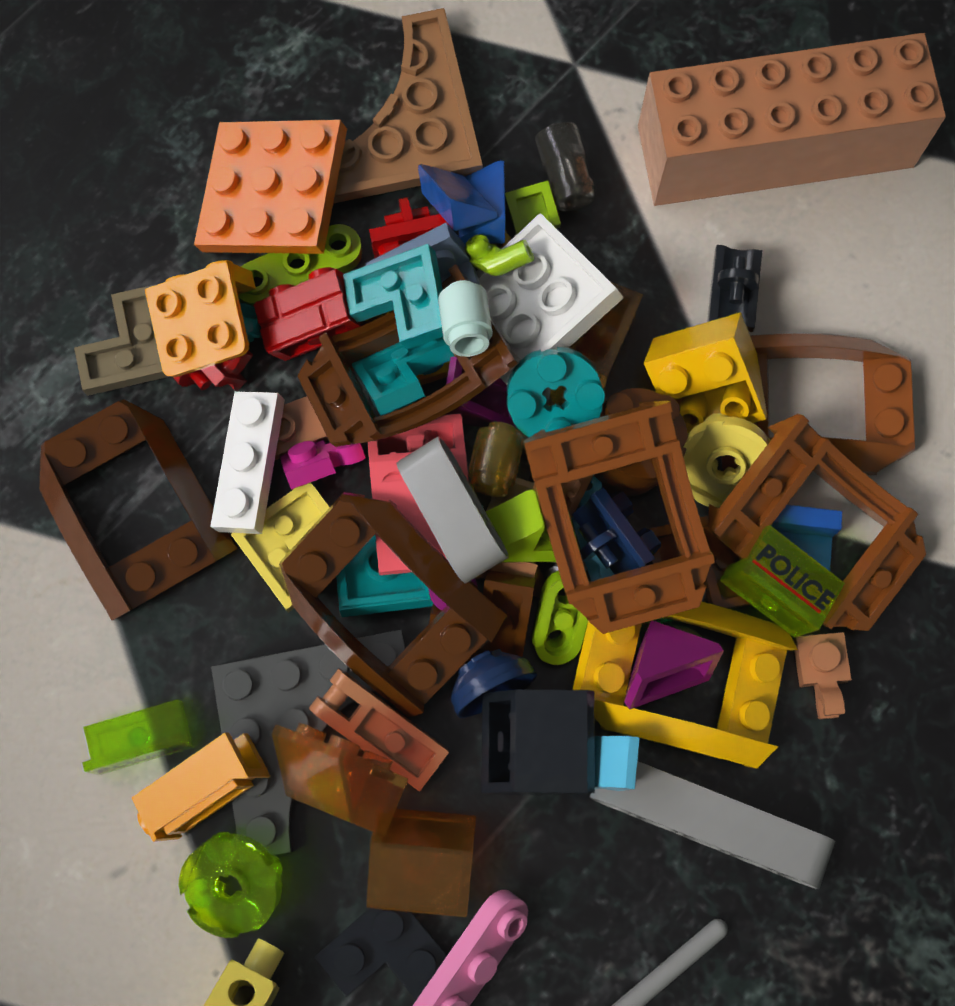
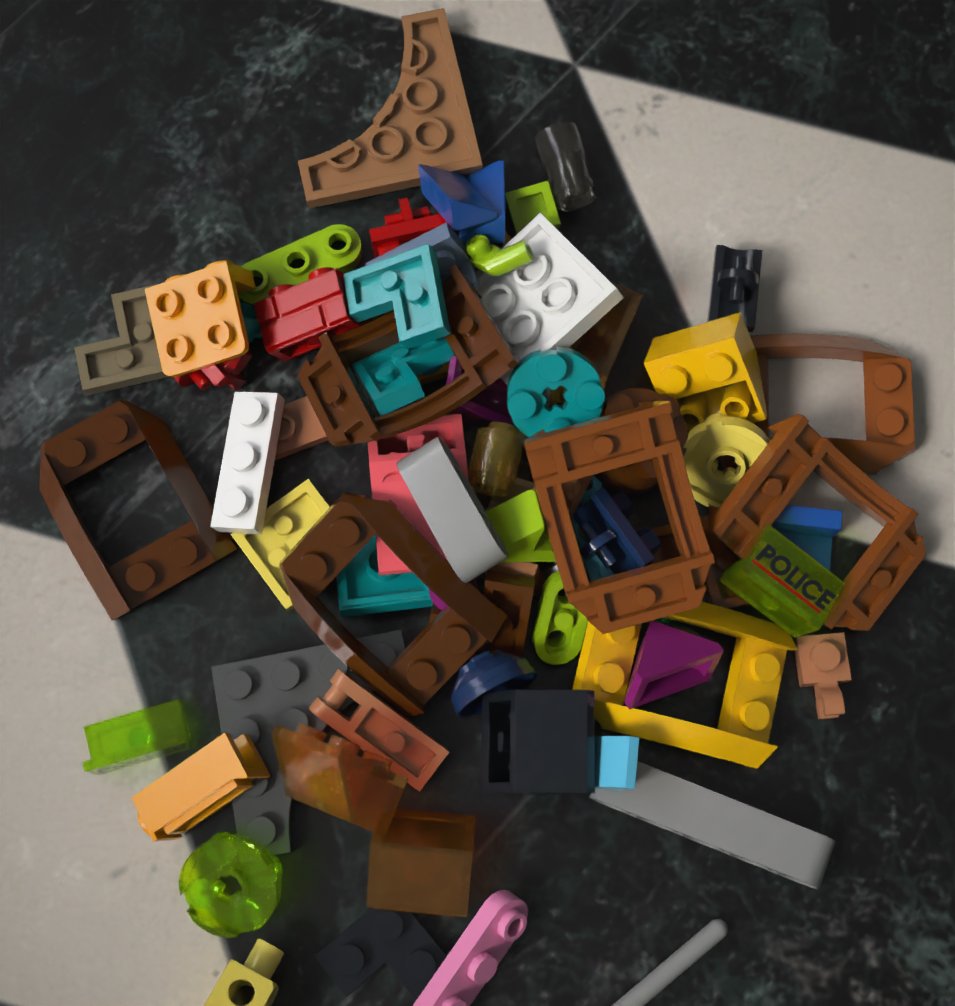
(271, 187): orange plate -> none
(316, 460): dark pink plate -> none
(465, 318): light aqua brick -> none
(789, 118): nougat brick -> none

